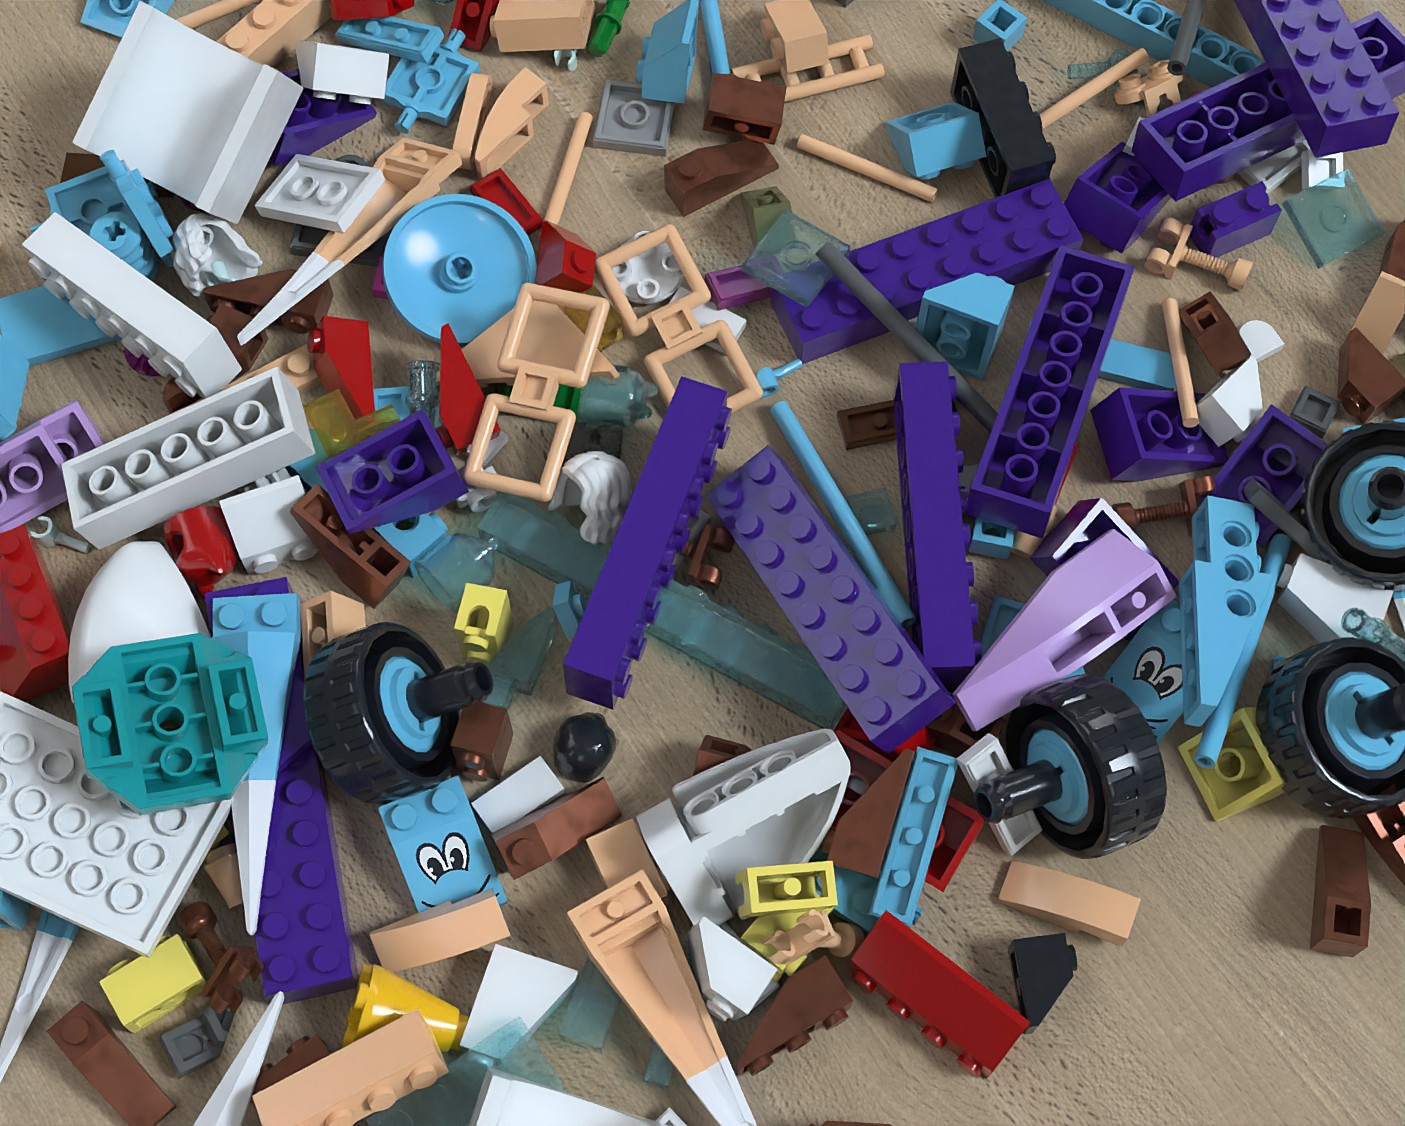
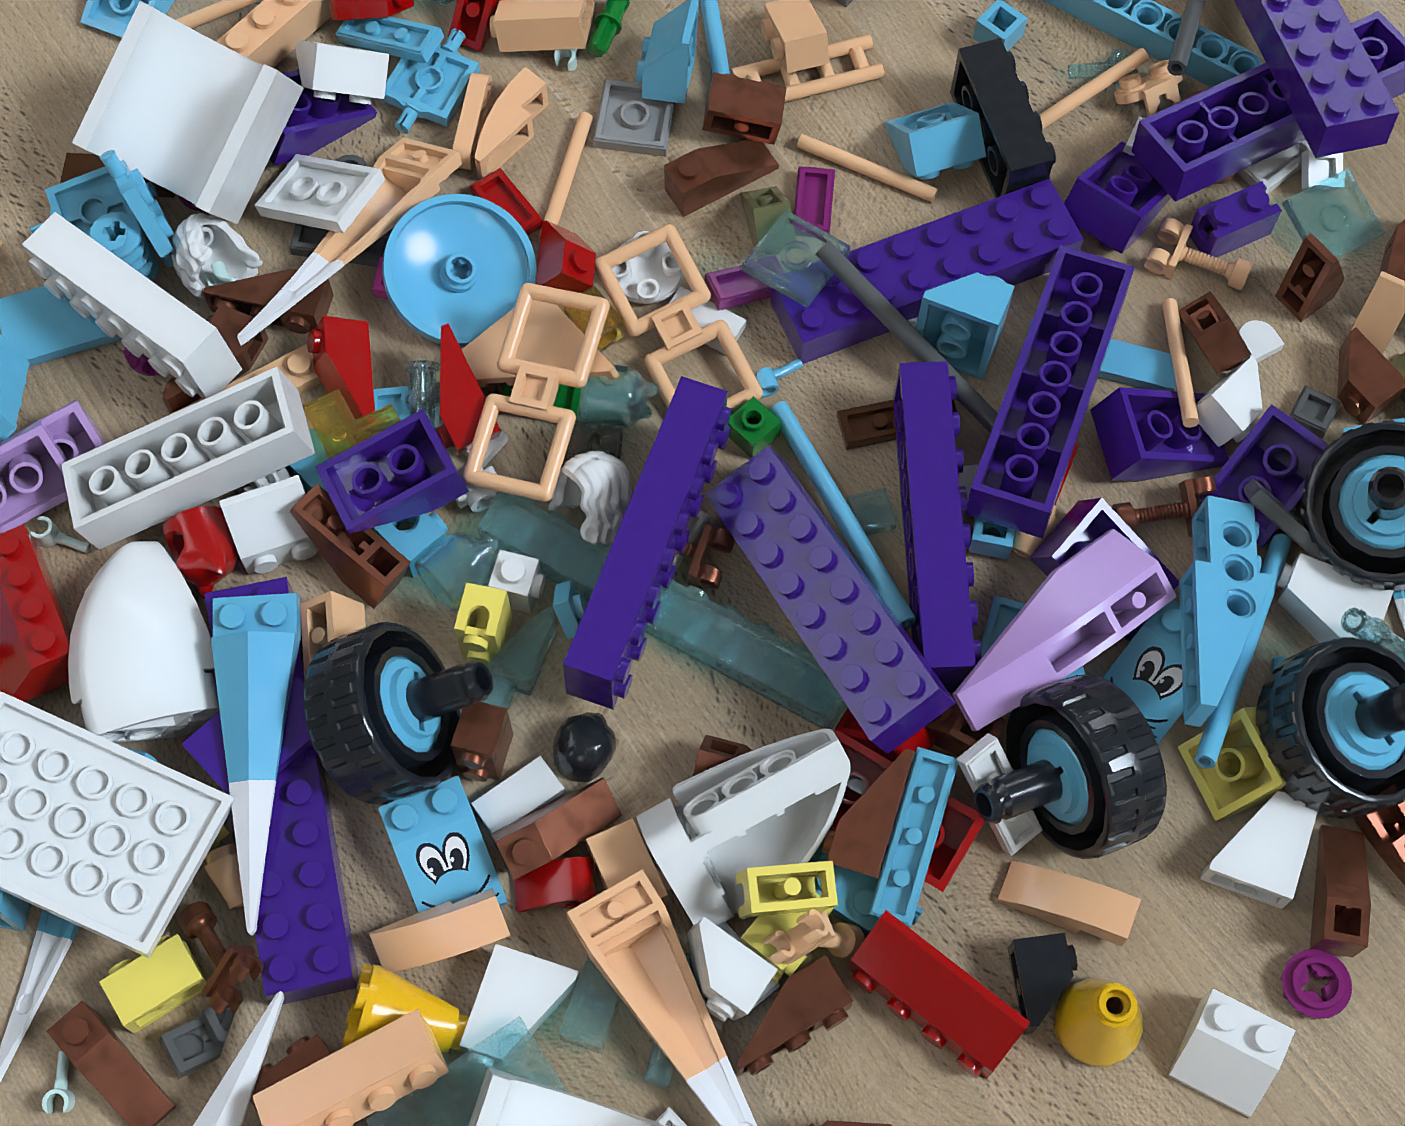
(60, 1087): none -> light aqua hand
(177, 680): teal piece -> none
(520, 578): none -> white brick
(558, 882): none -> red panel
(753, 437): none -> green plate
(815, 196): none -> magenta tile
(1090, 1029): none -> yellow cone
(1231, 1052): none -> white slope
(1266, 853): none -> white slope
(1311, 279): none -> copper slope
(1321, 966): none -> magenta gear

